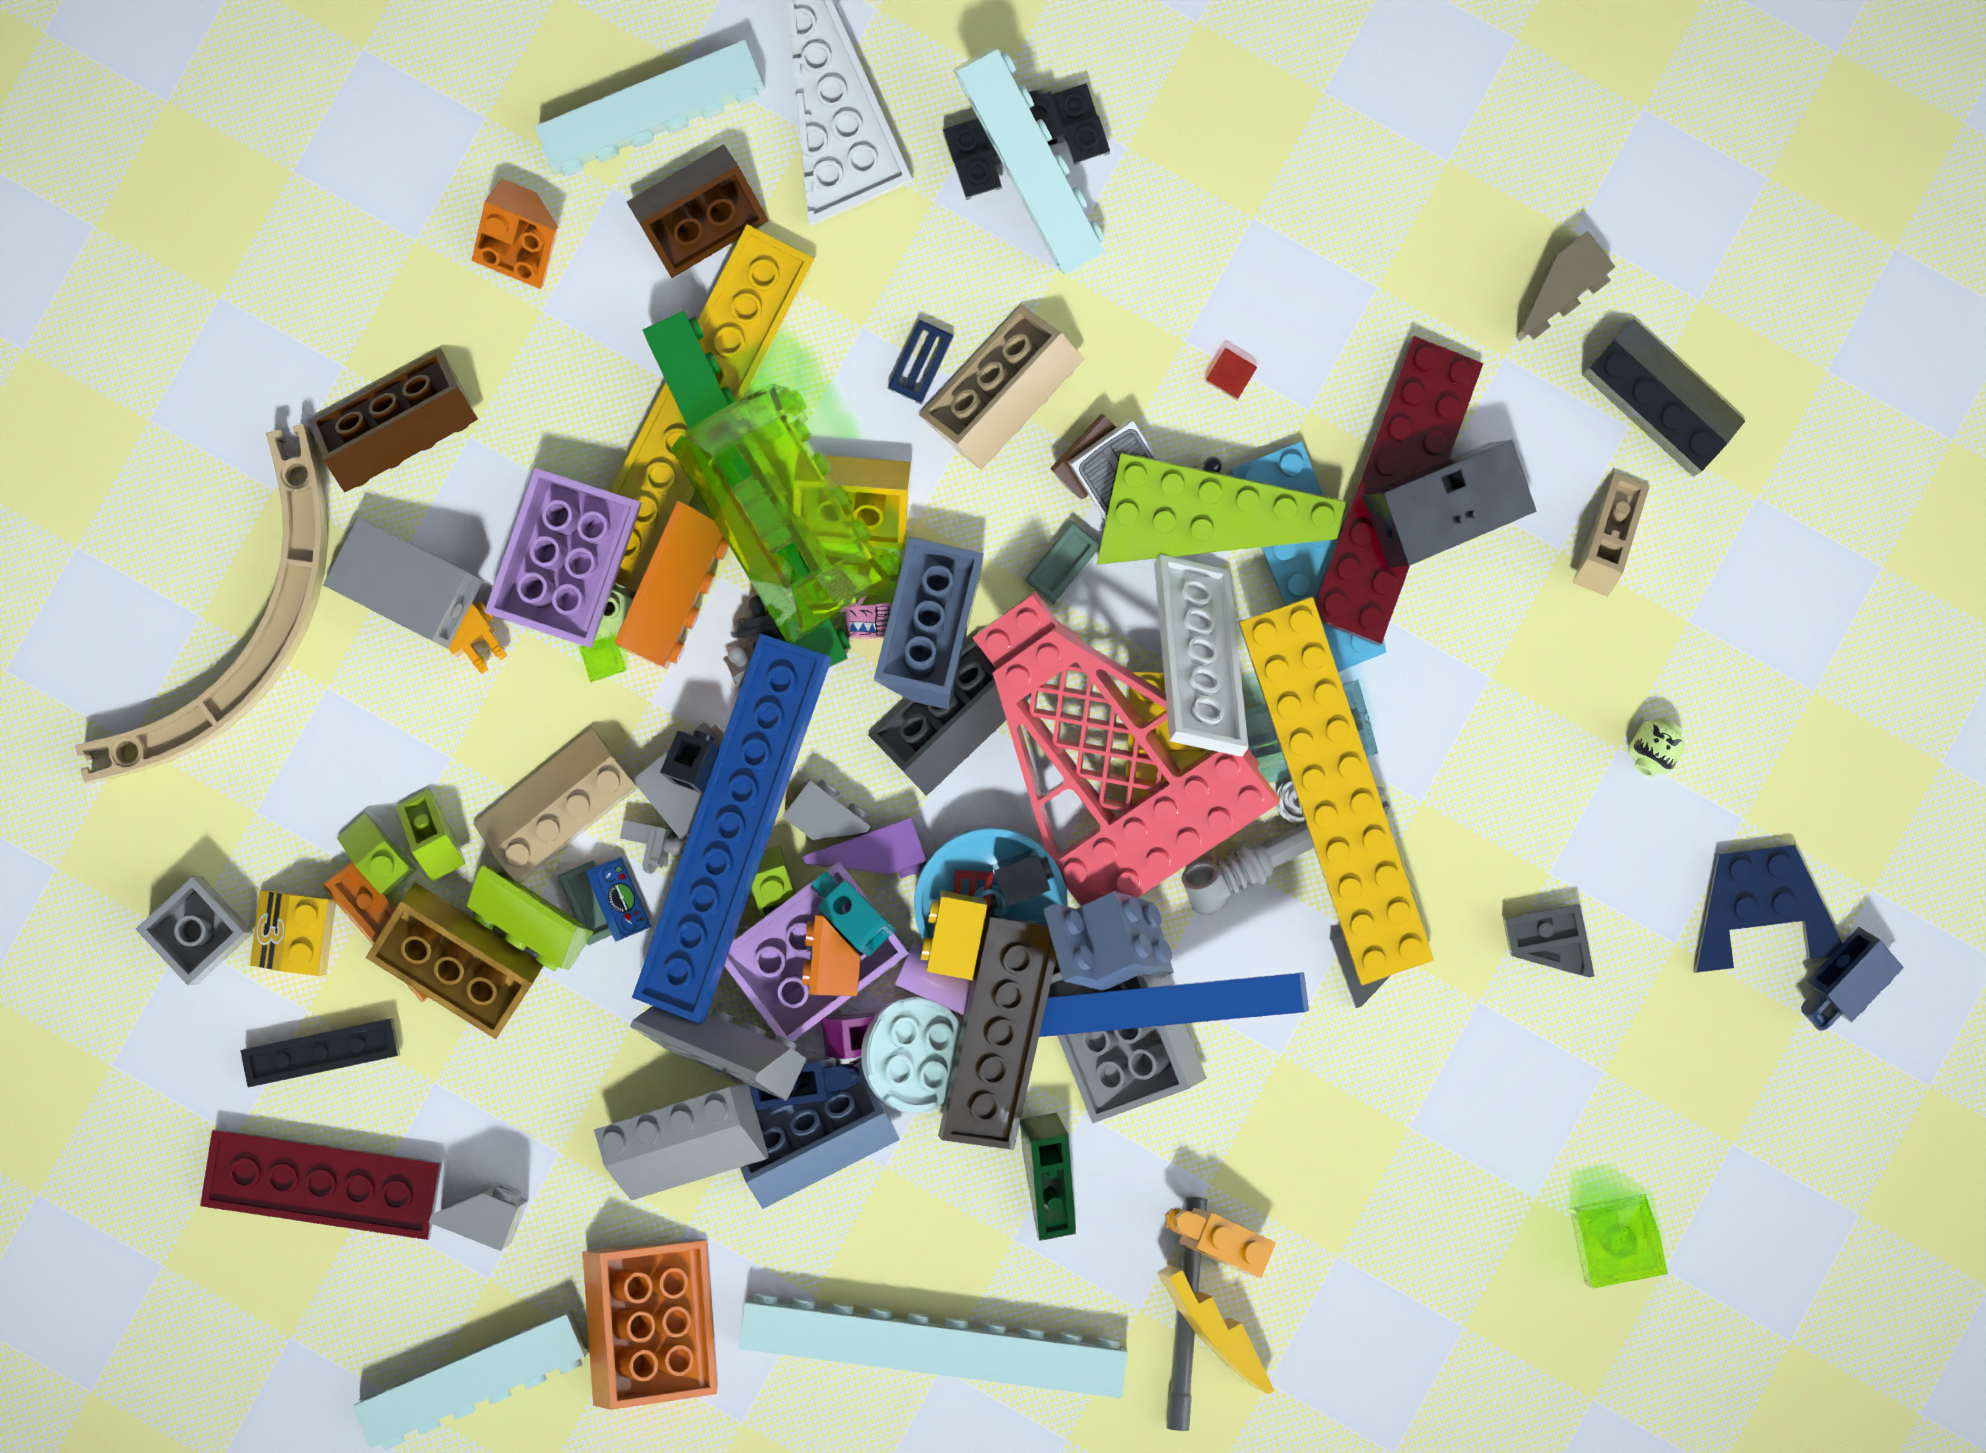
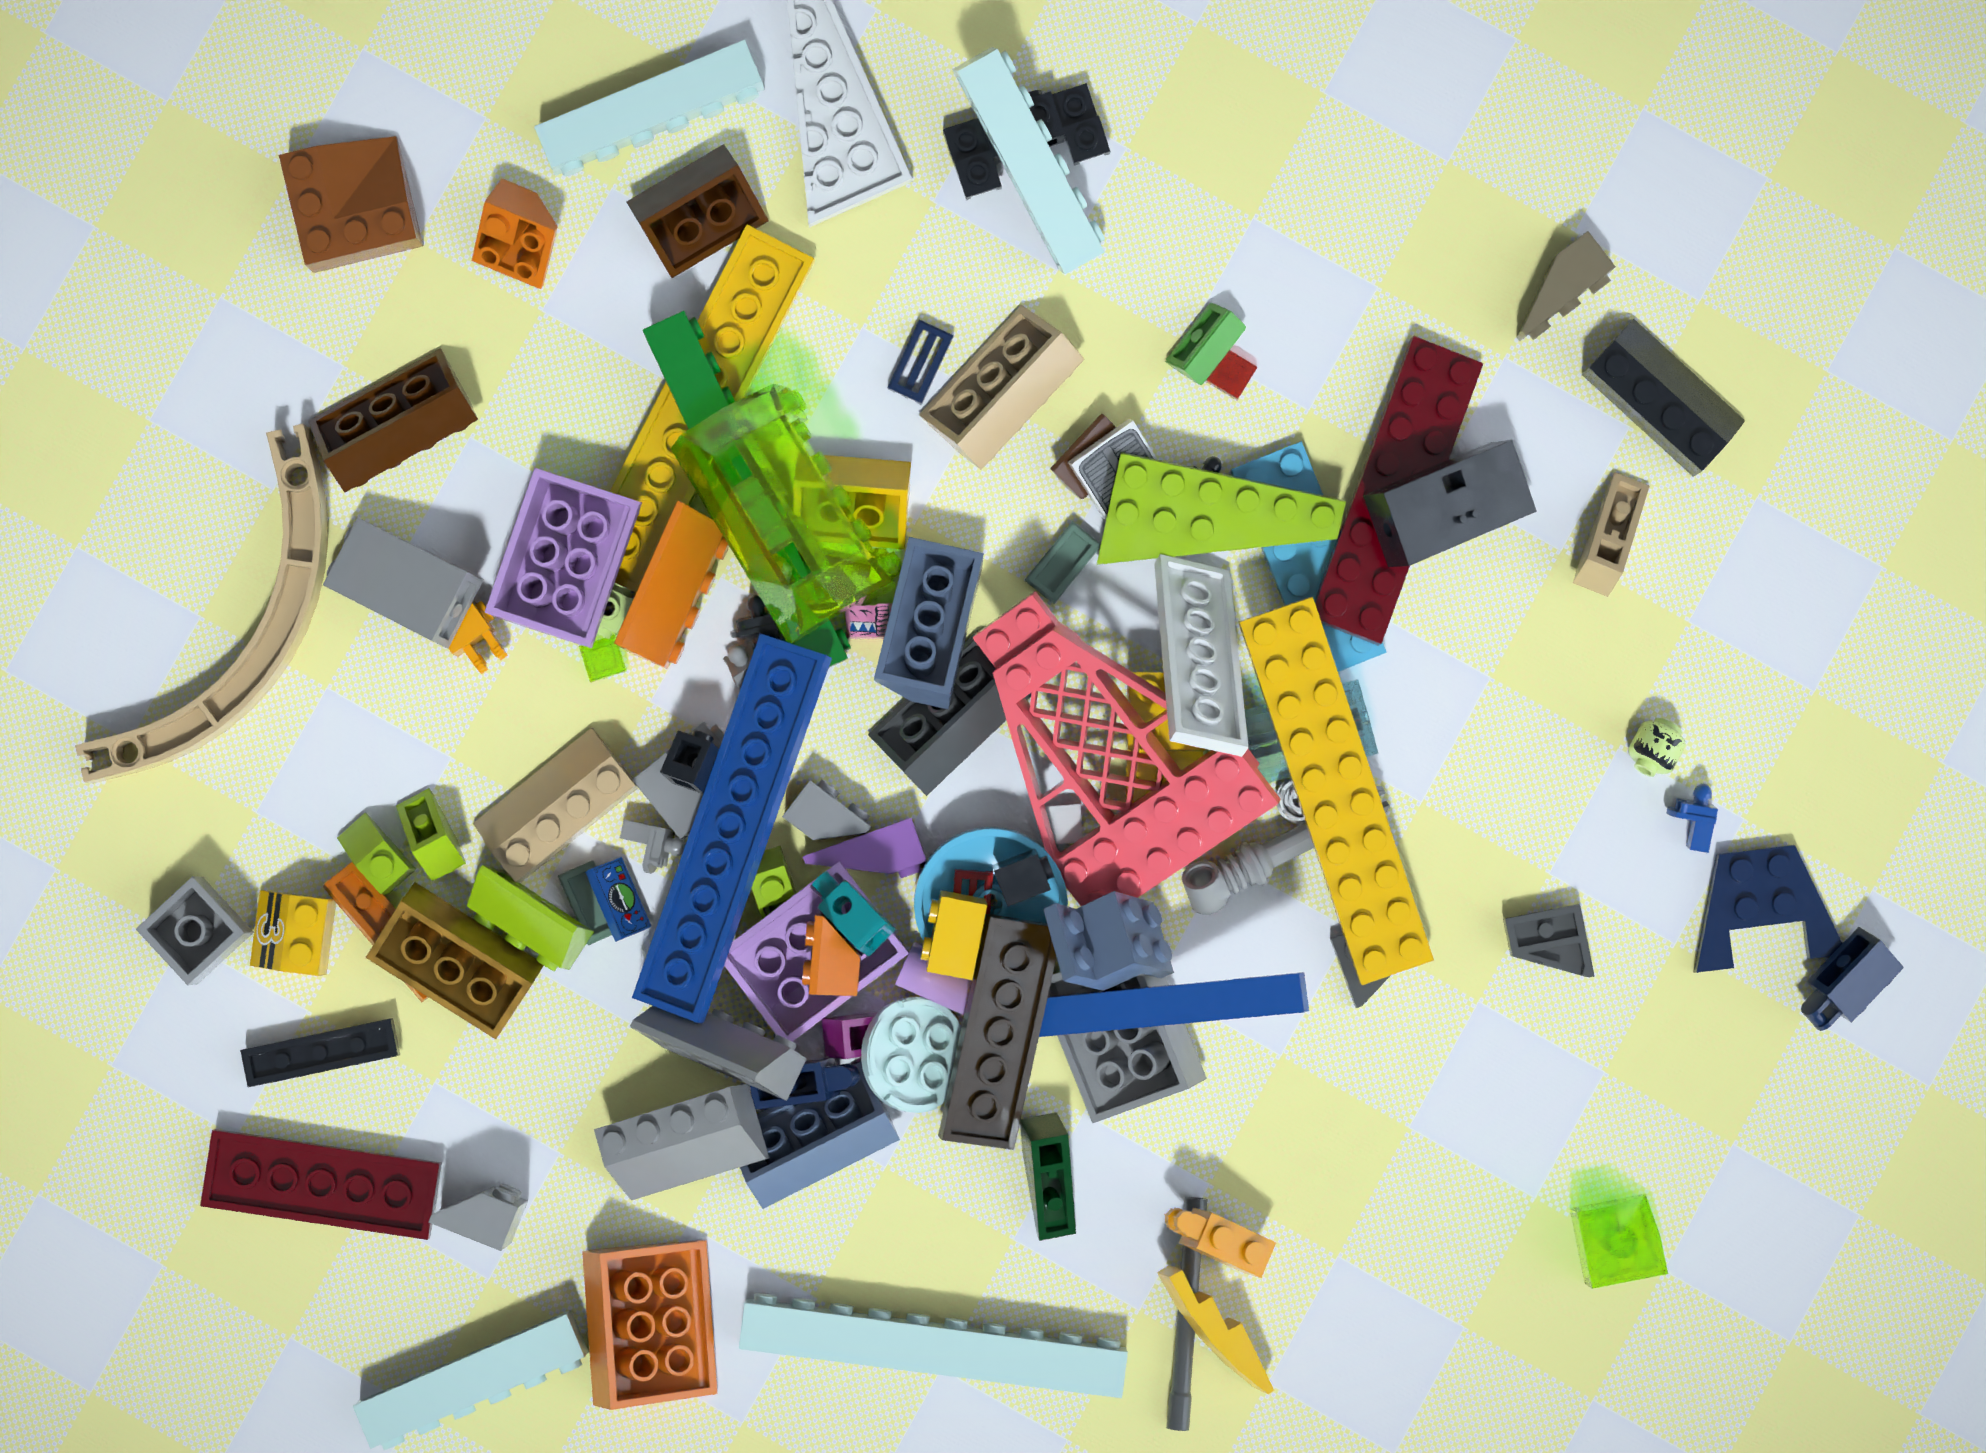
(350, 202): none -> dark orange slope
(1065, 823): none -> white tile
(1206, 343): none -> bright green slope
(1702, 817): none -> blue piece

